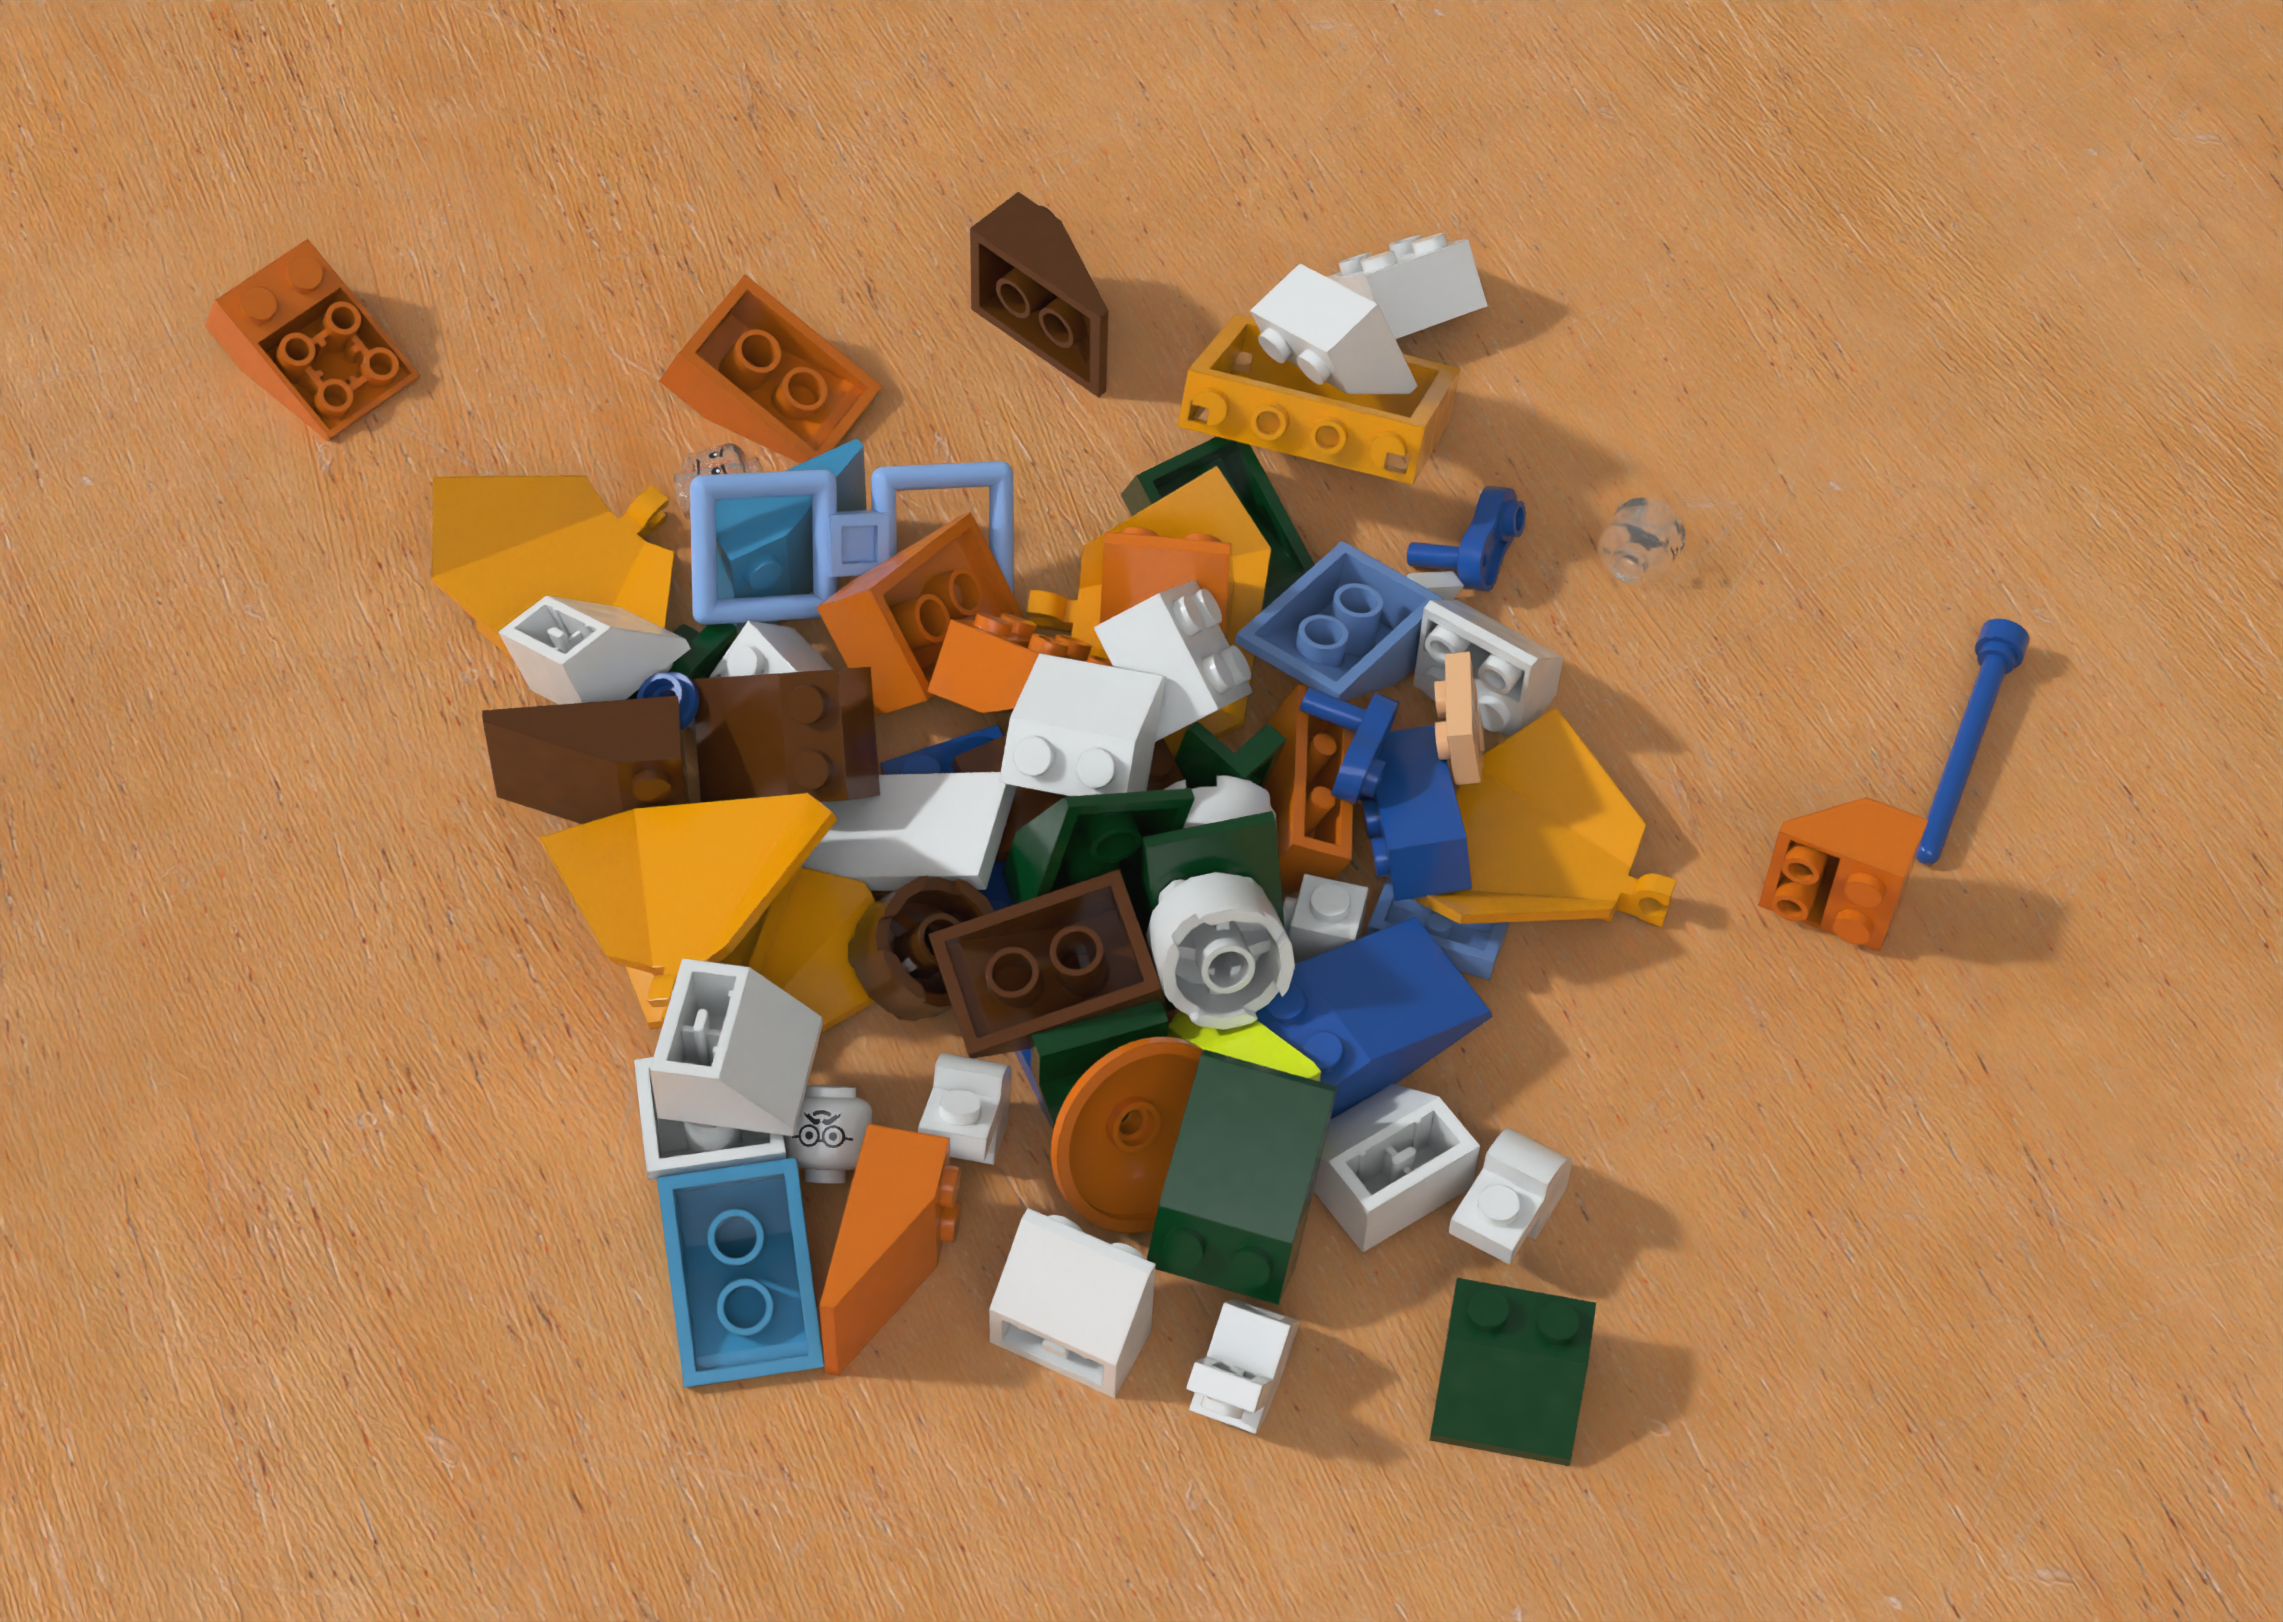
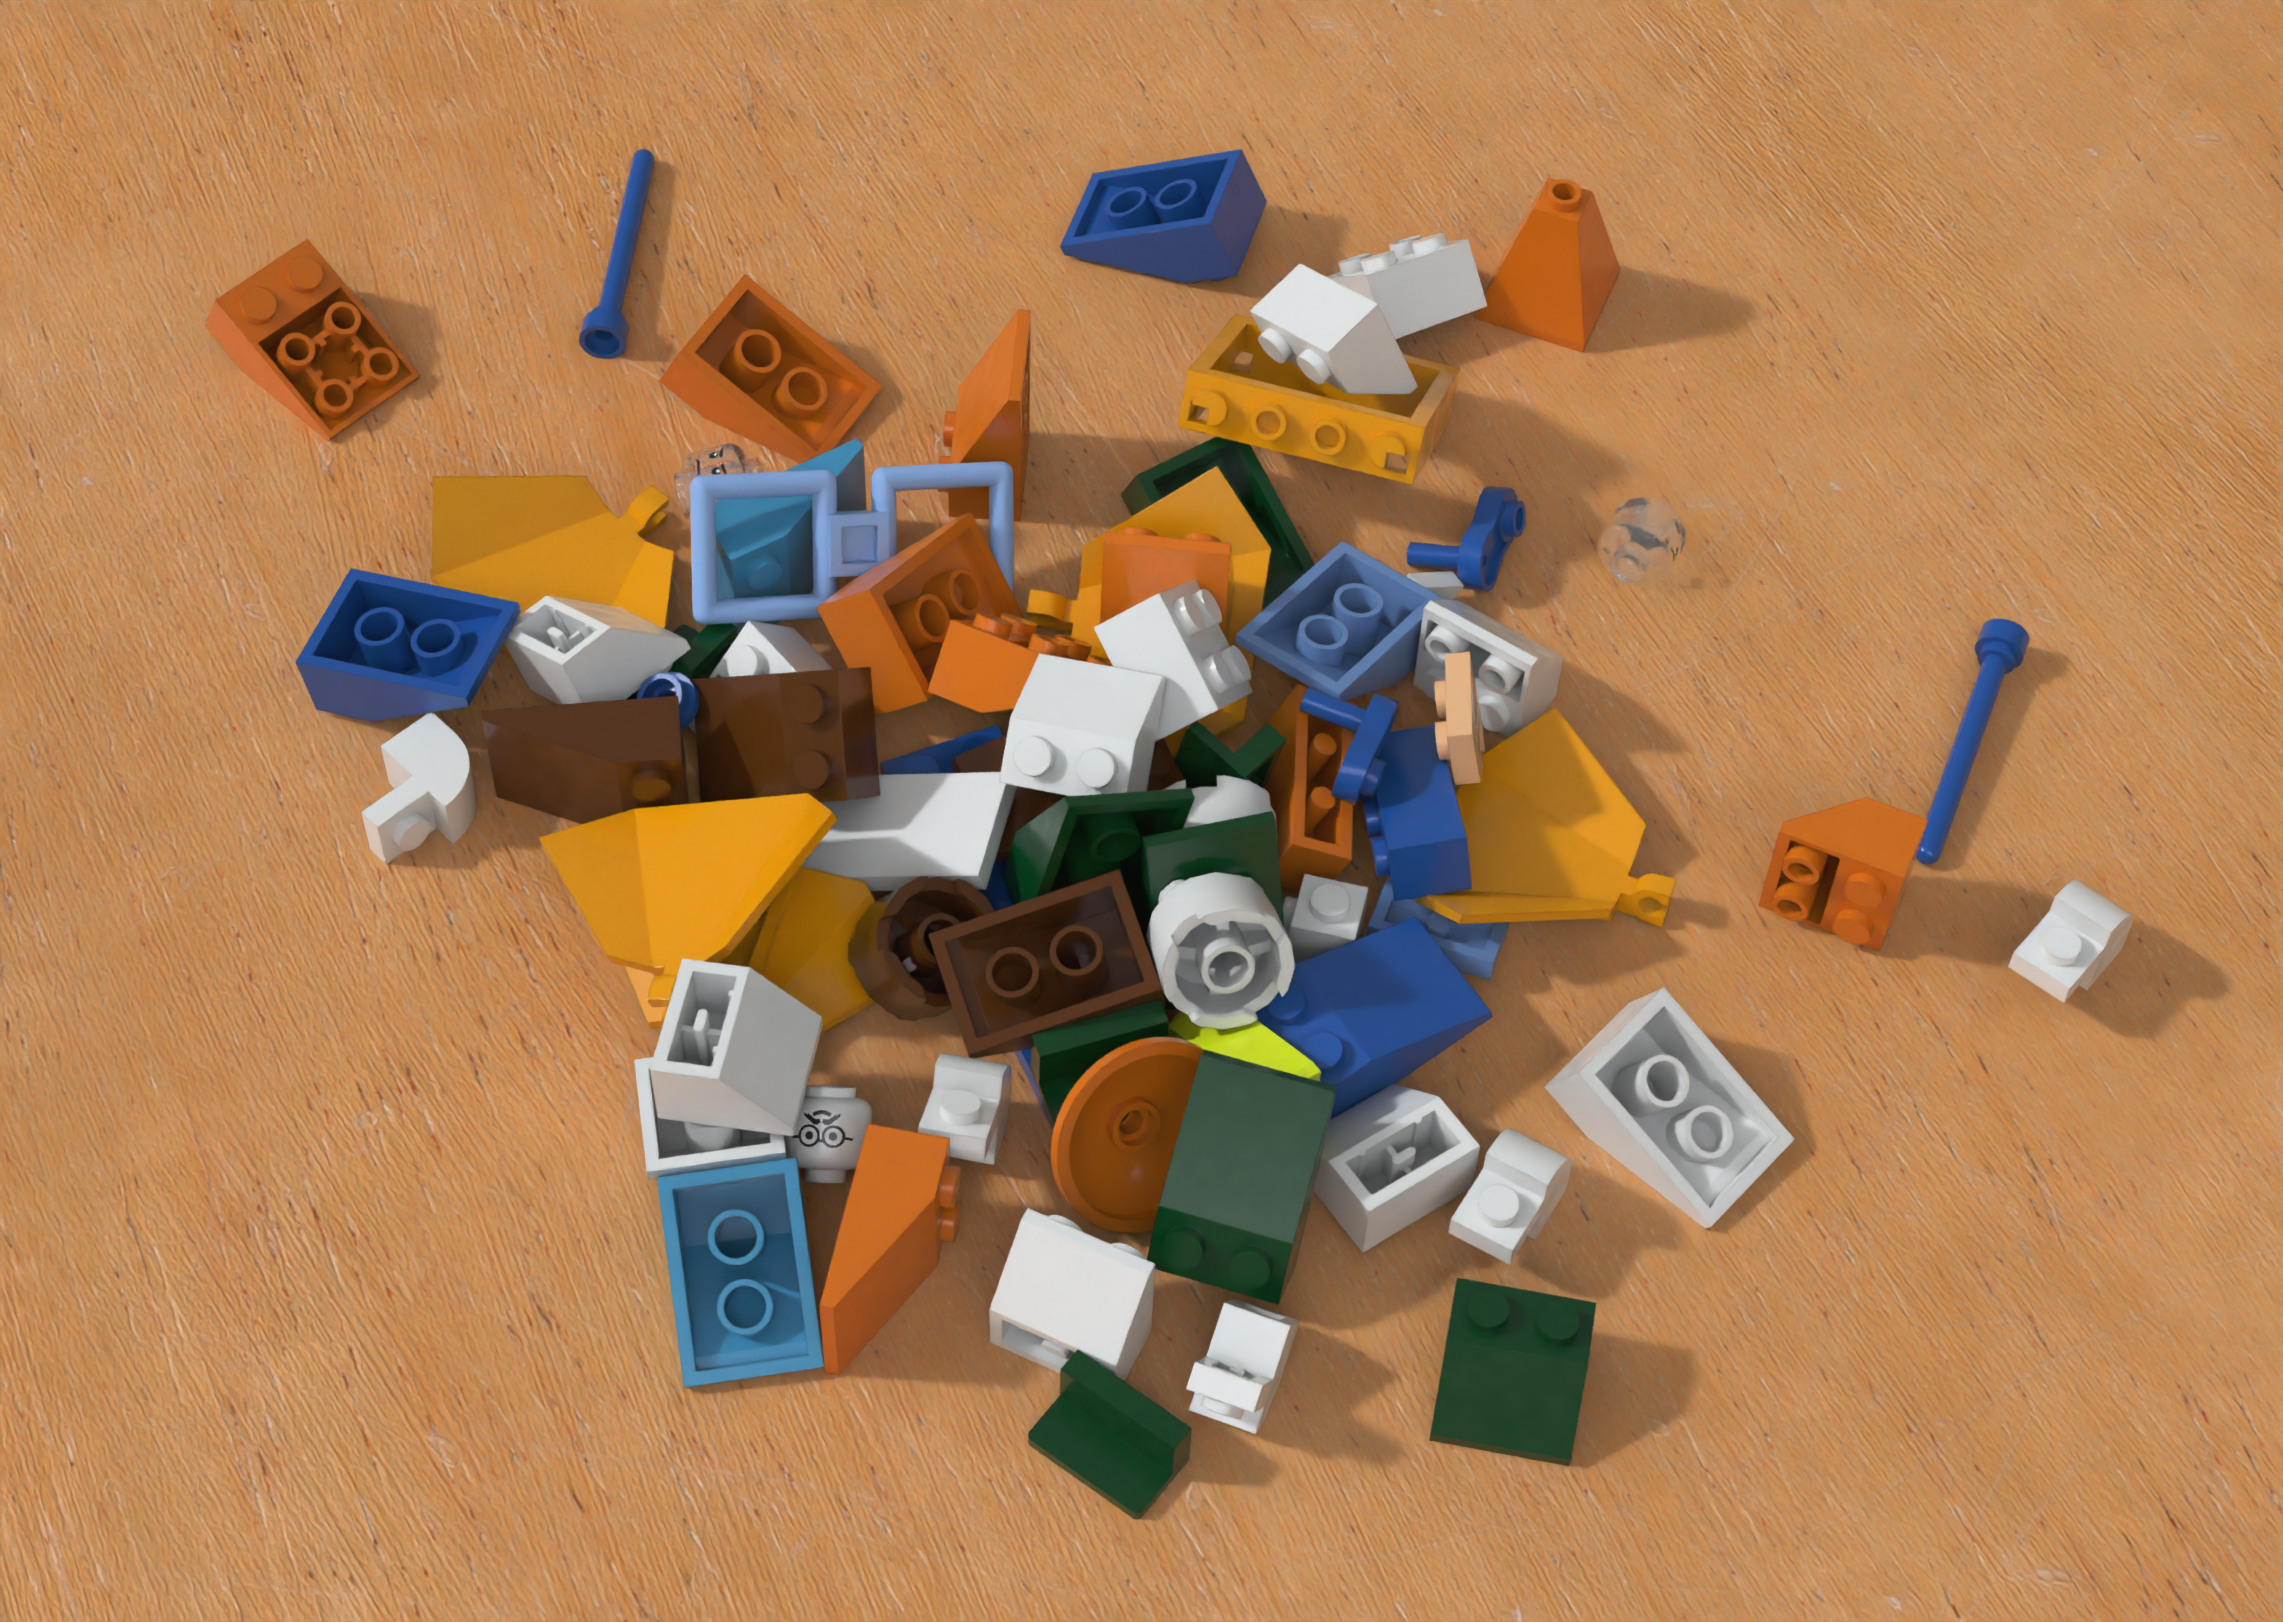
(402, 647): none -> blue slope
(430, 791): none -> white brick
(605, 327): none -> blue piece
(993, 417): none -> orange slope
(1039, 290): reddish brown slope -> none
(1111, 1437): none -> dark green panel
(1170, 217): none -> blue slope
(1554, 269): none -> orange slope
(1670, 1108): none -> white slope
(2073, 941): none -> white brick

